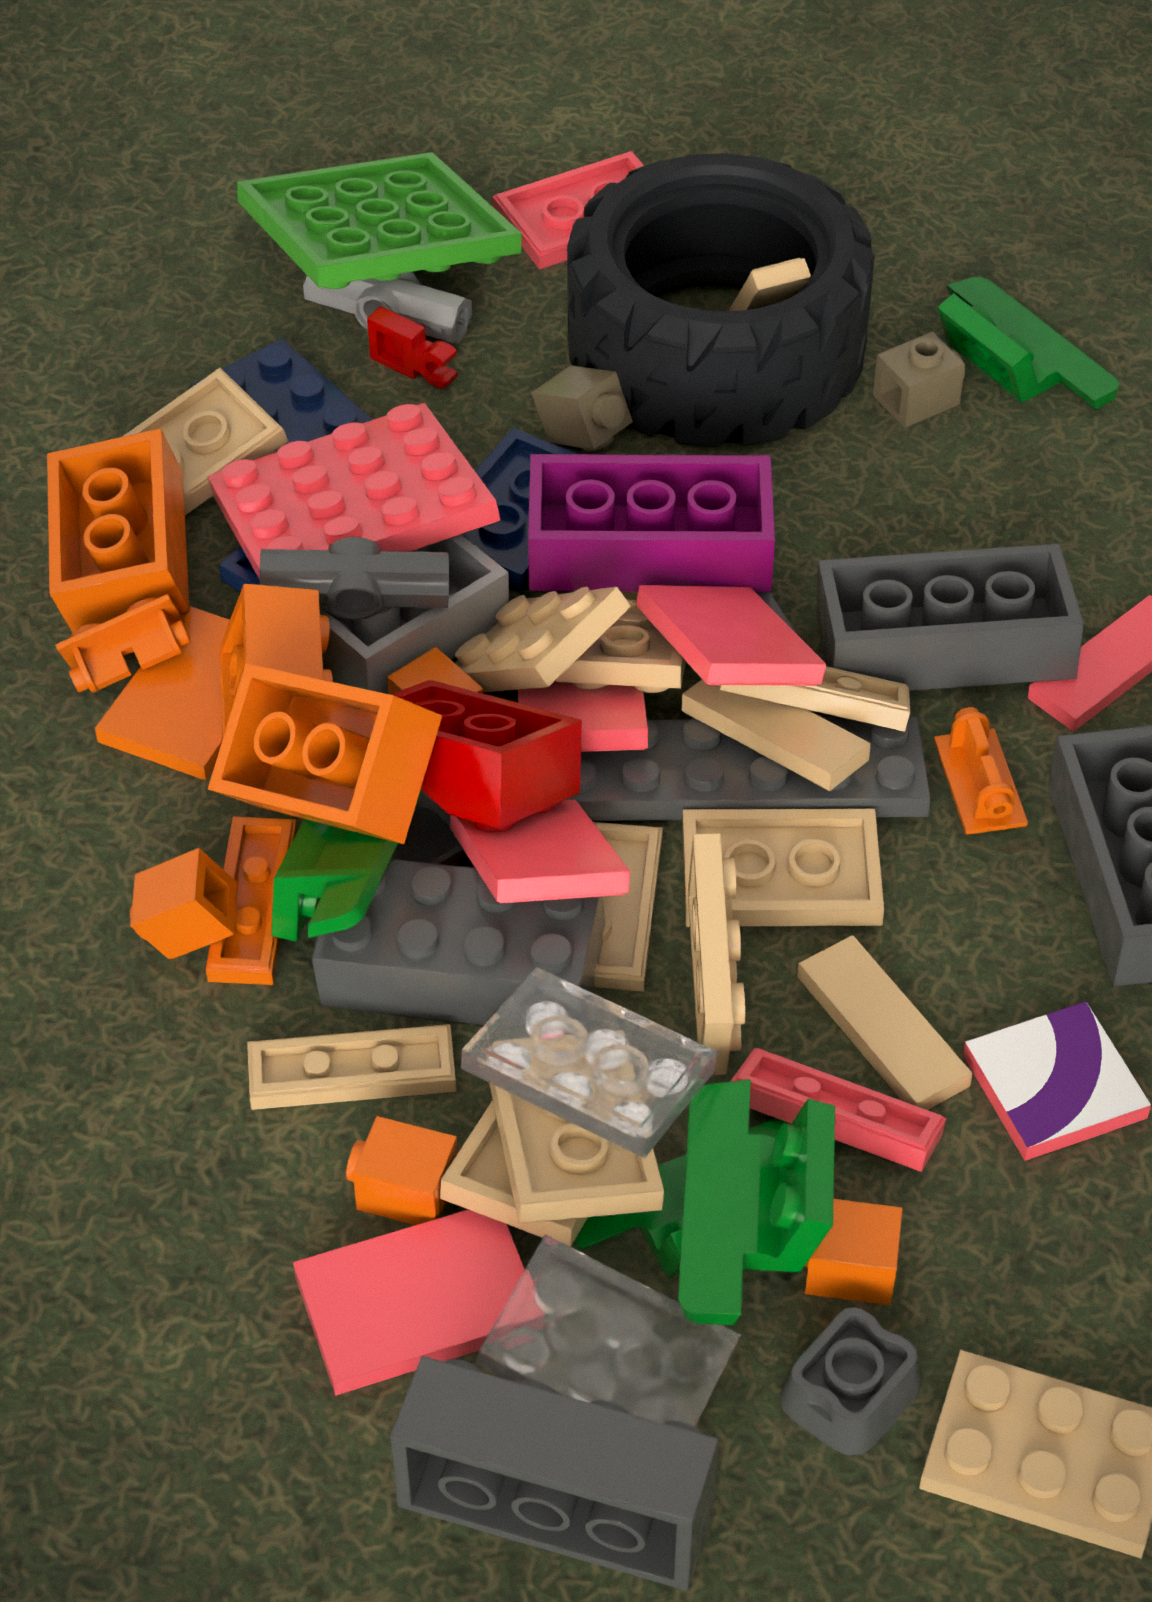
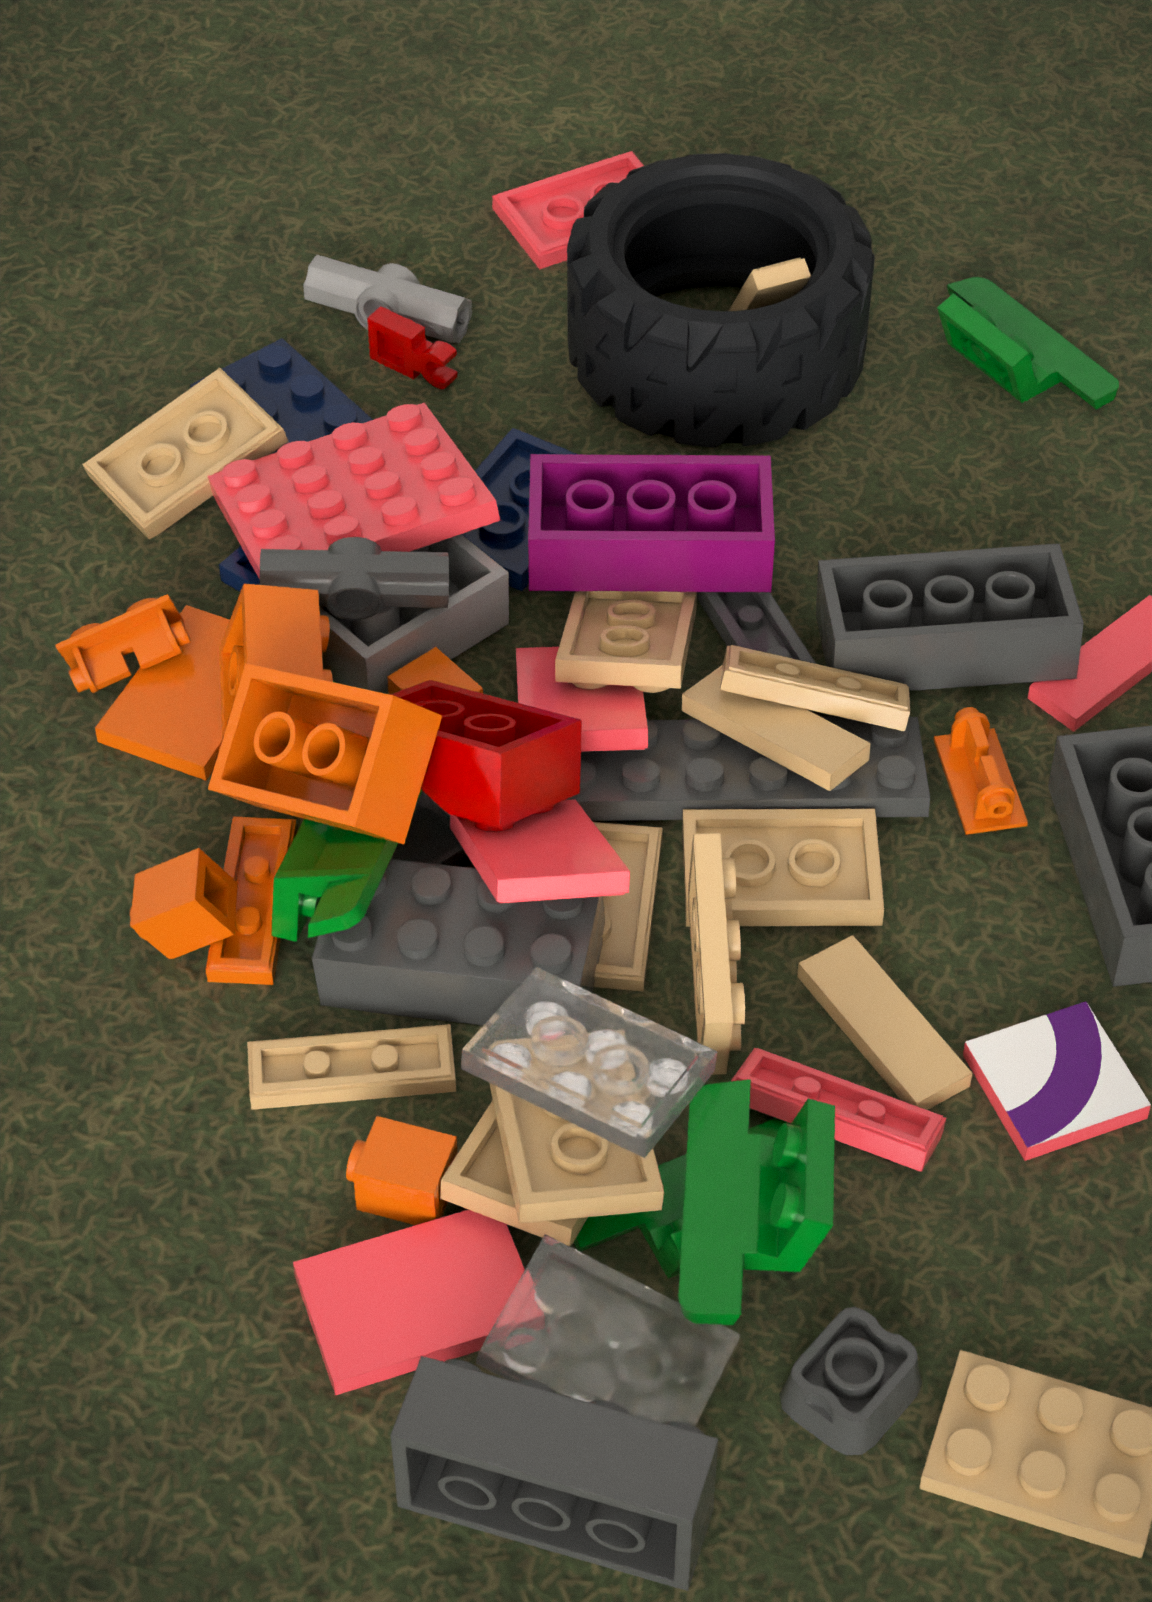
(116, 527): orange brick -> none
(378, 219): bright green plate -> none
(539, 638): tan plate -> none
(582, 408): dark tan brick -> none
(730, 635): coral tile -> none
(857, 1254): orange brick -> none
(919, 379): dark tan brick -> none

